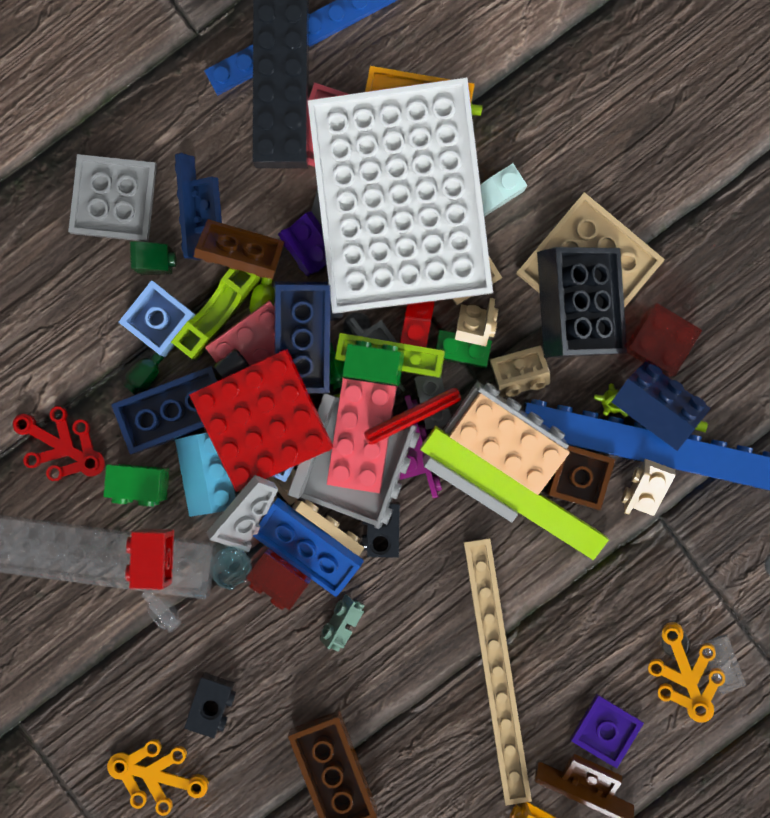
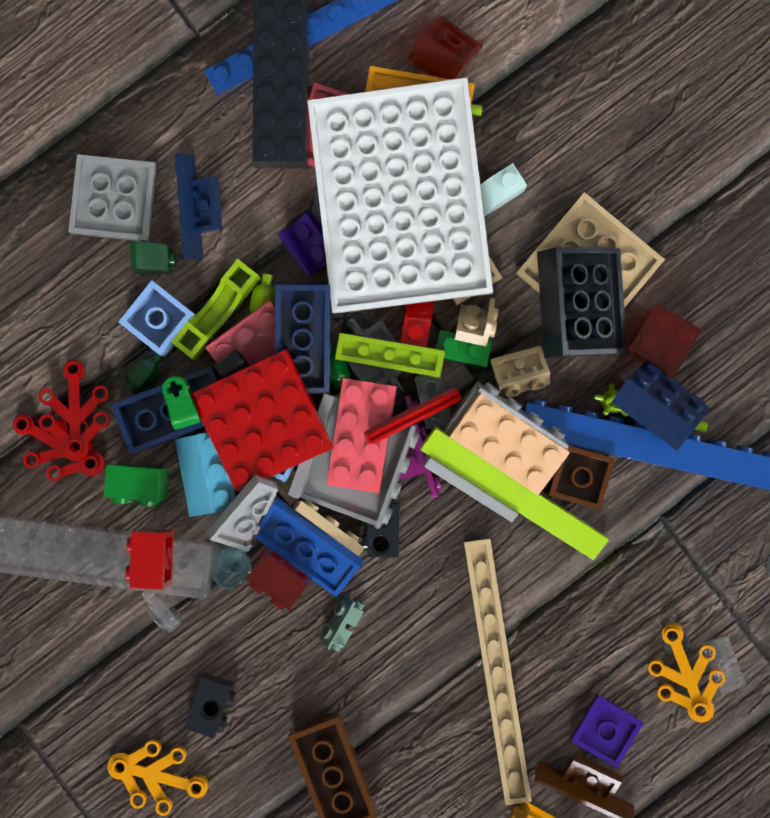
(75, 414): none -> red plant
(182, 407): none -> green piece
(239, 249): reddish brown plate -> none
(373, 364): green brick -> none
(444, 50): none -> clear red slope
(648, 487): bracket -> none

